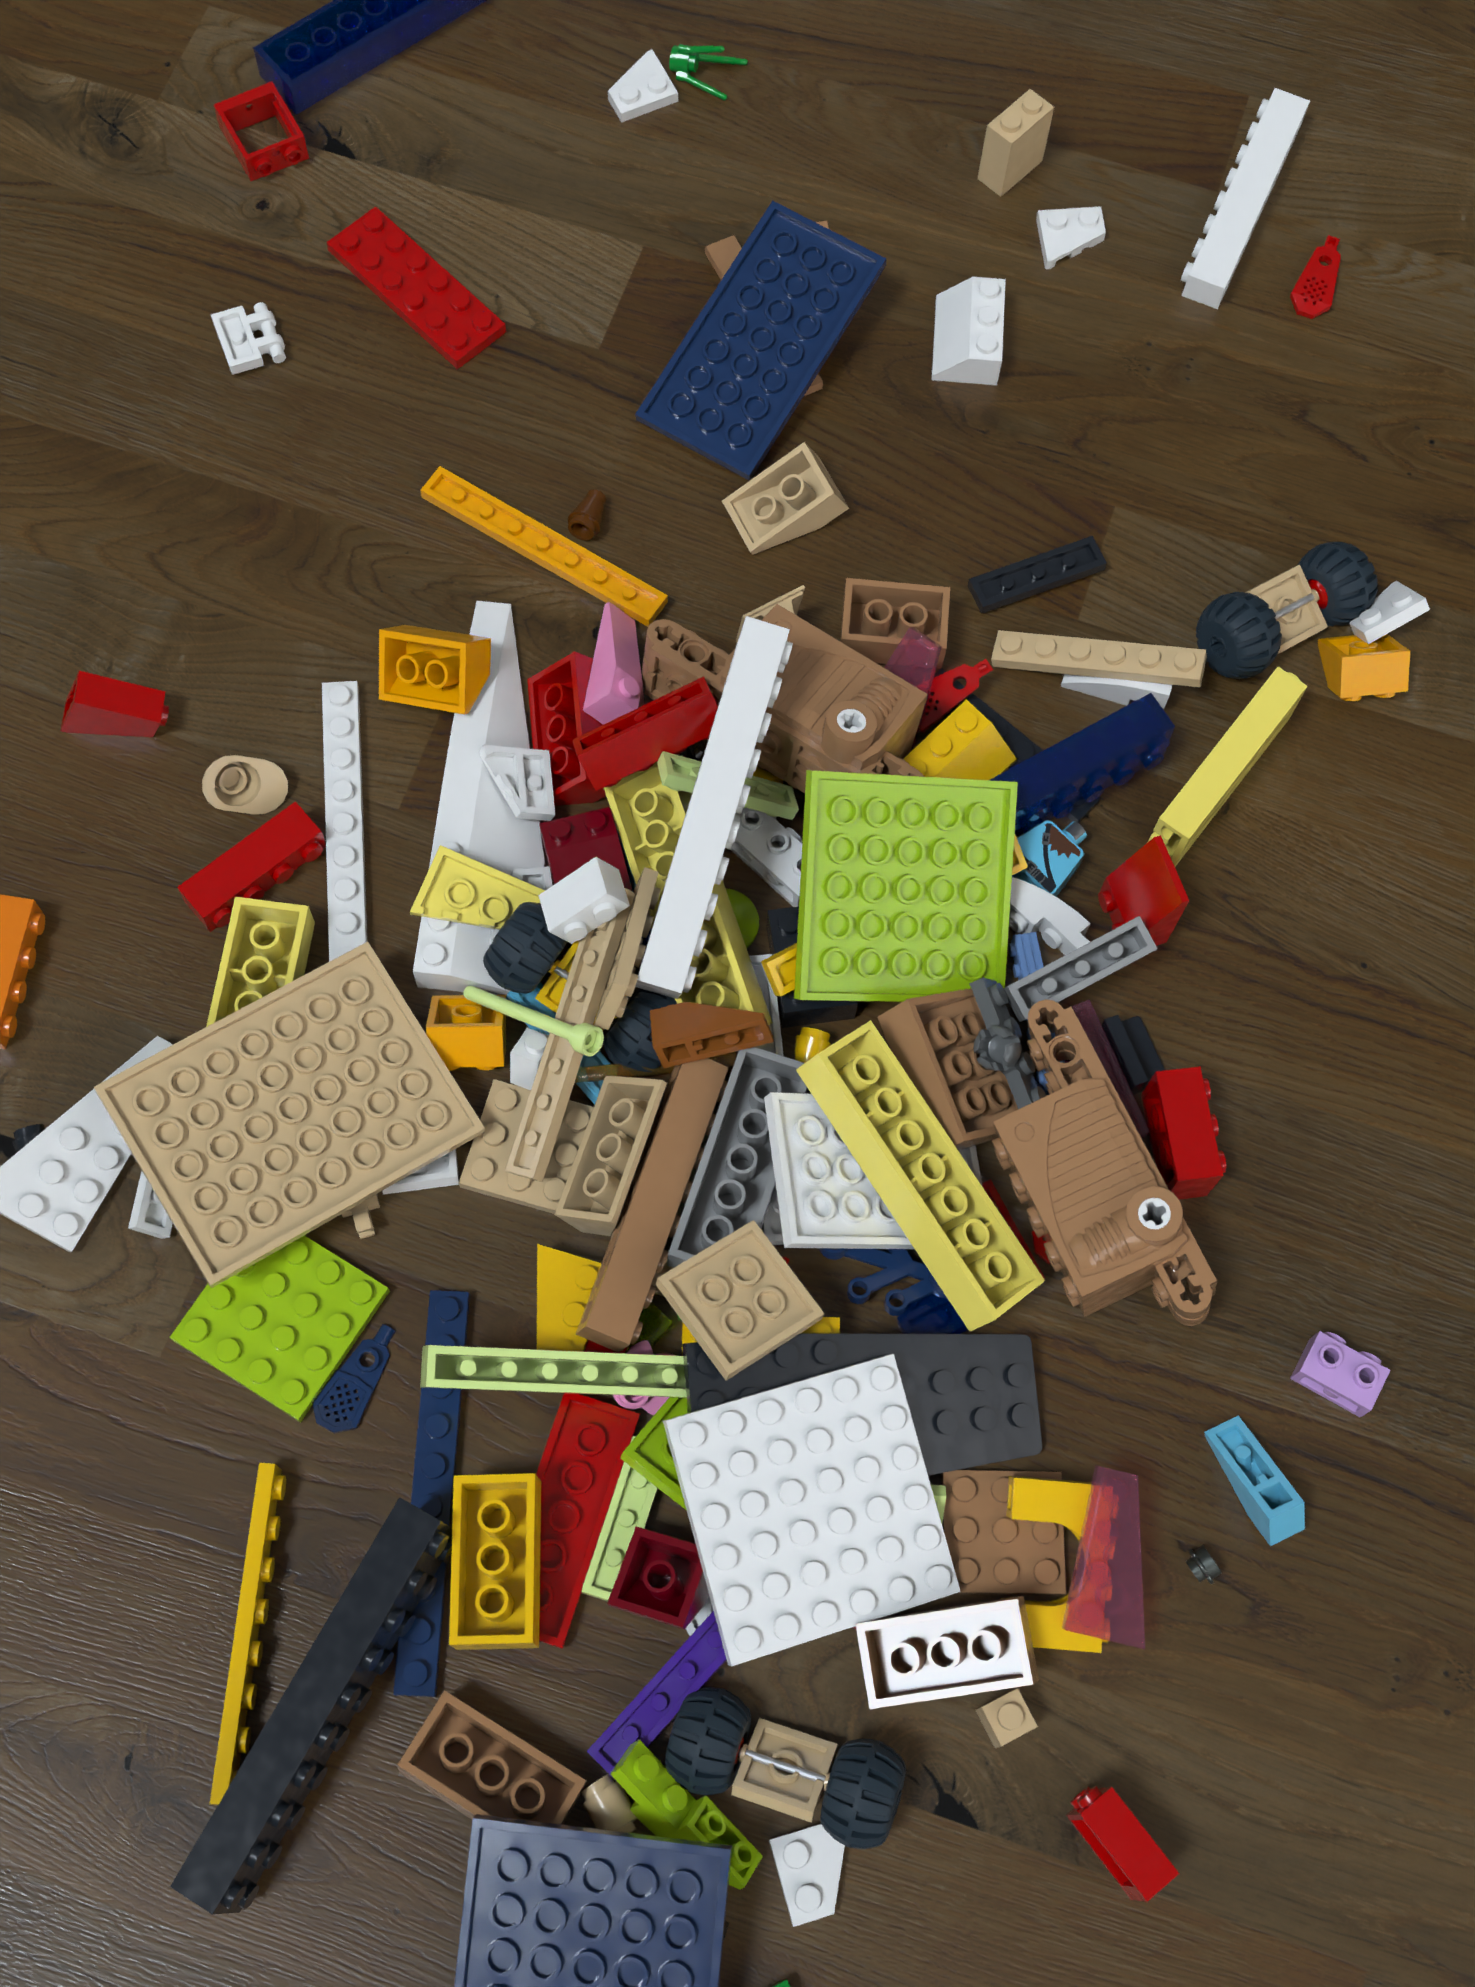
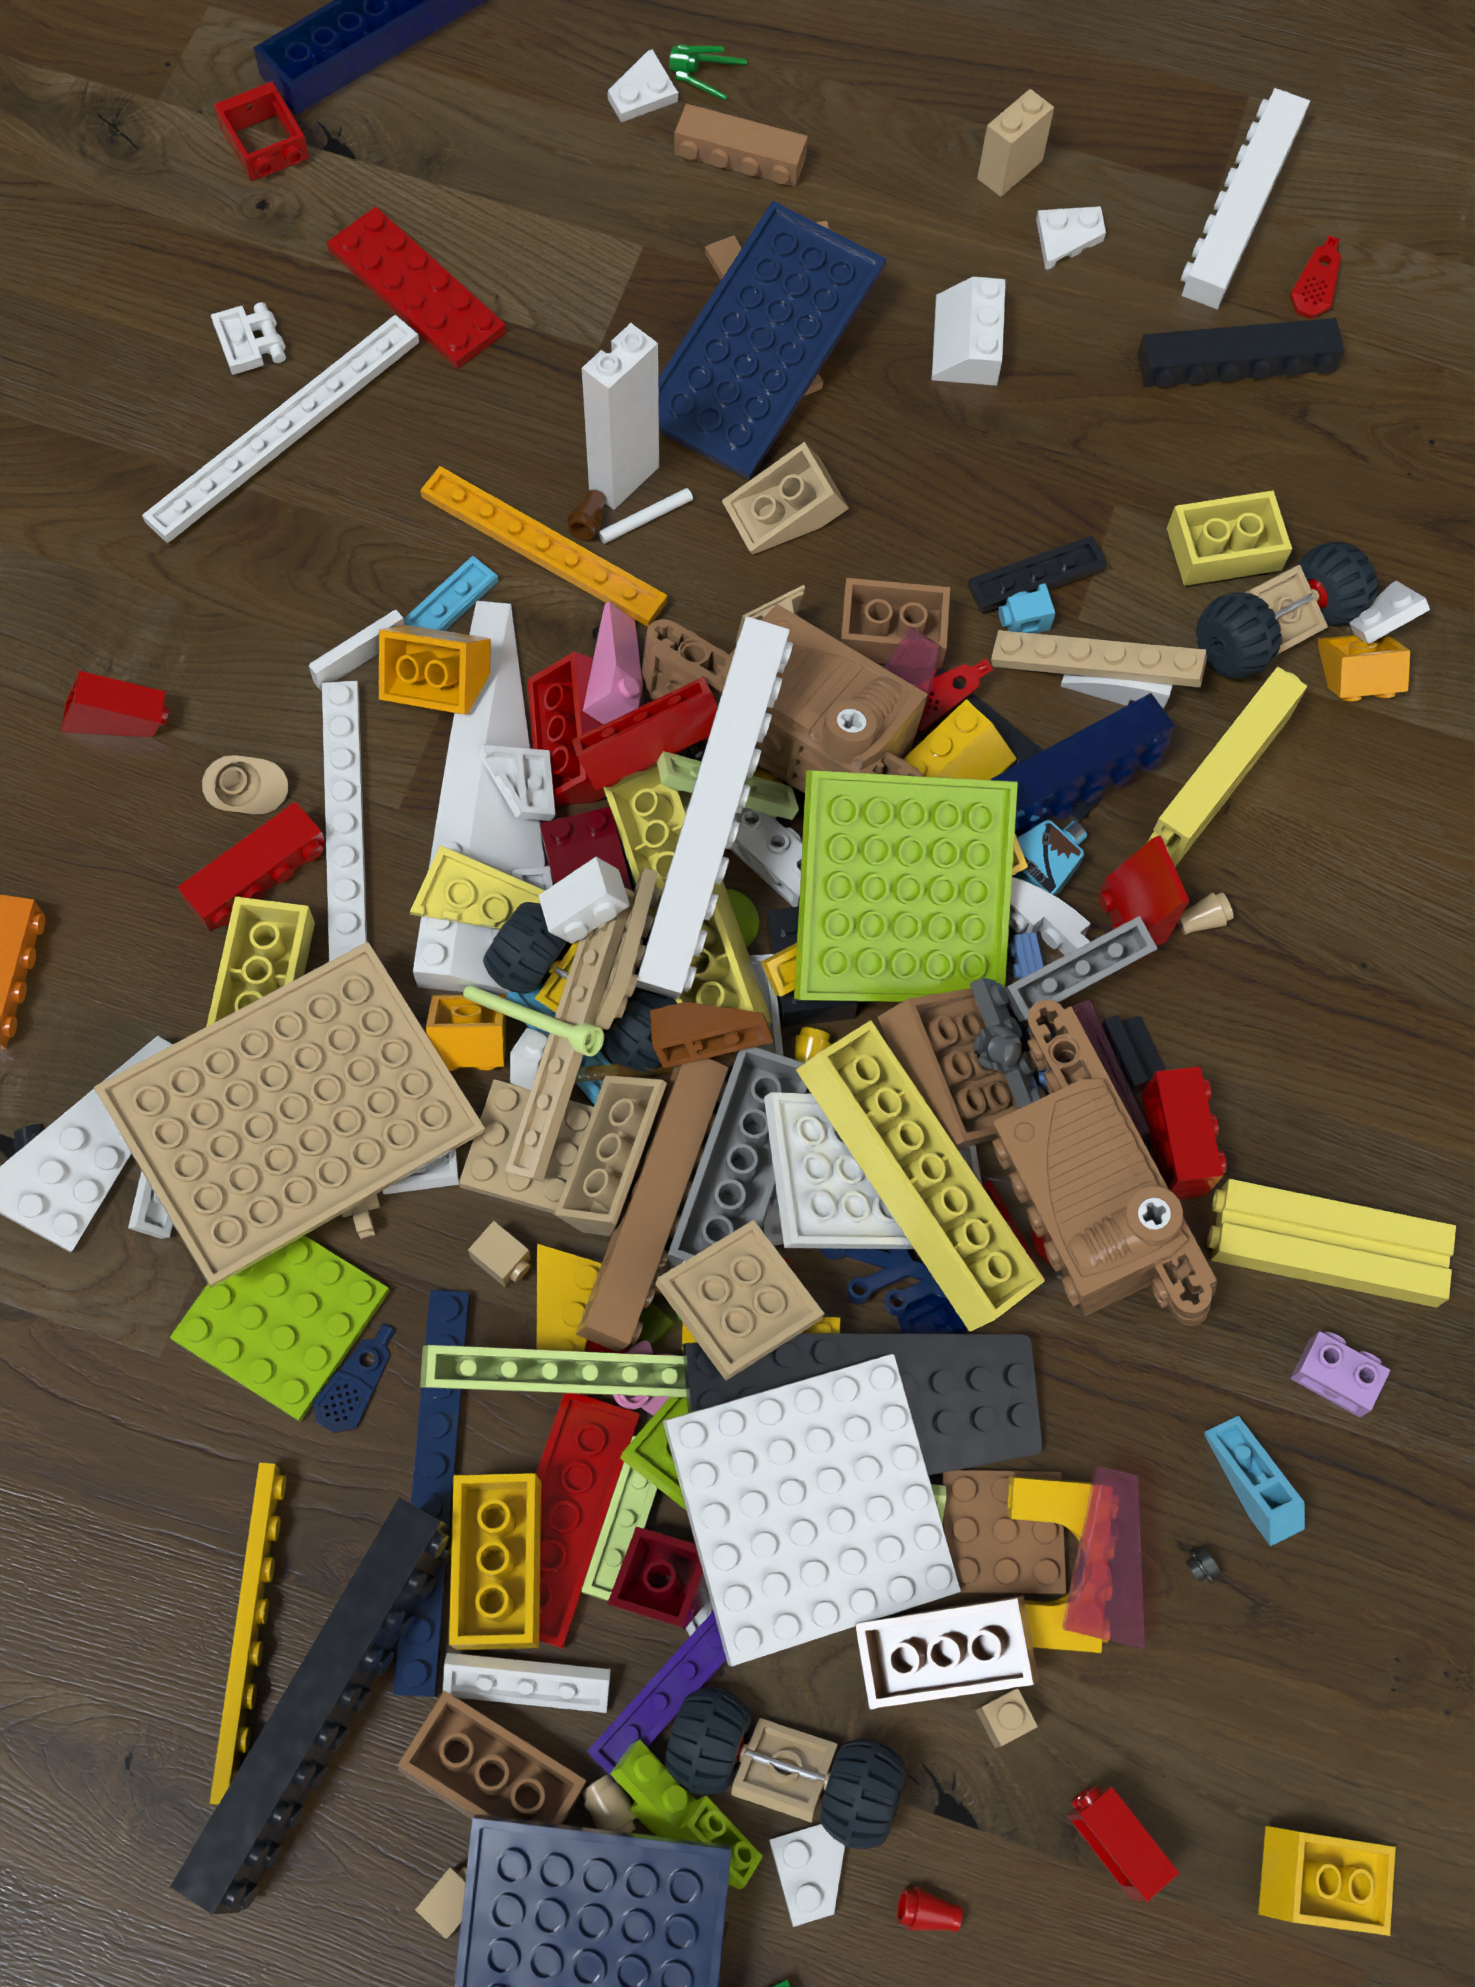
(280, 429): none -> white plate
(352, 652): none -> white tile
(445, 1902): none -> tan brick
(453, 596): none -> medium azure tile
(500, 1255): none -> tan brick
(526, 1682): none -> white plate
(622, 415): none -> white brick
(645, 515): none -> white bar
(740, 145): none -> medium nougat brick
(927, 1912): none -> red cone
(1028, 611): none -> medium azure brick
(1206, 914): none -> tan cone
(1229, 538): none -> light yellow brick
(1240, 352): none -> black brick
(1327, 1881): none -> yellow slope
(1332, 1243): none -> light yellow brick

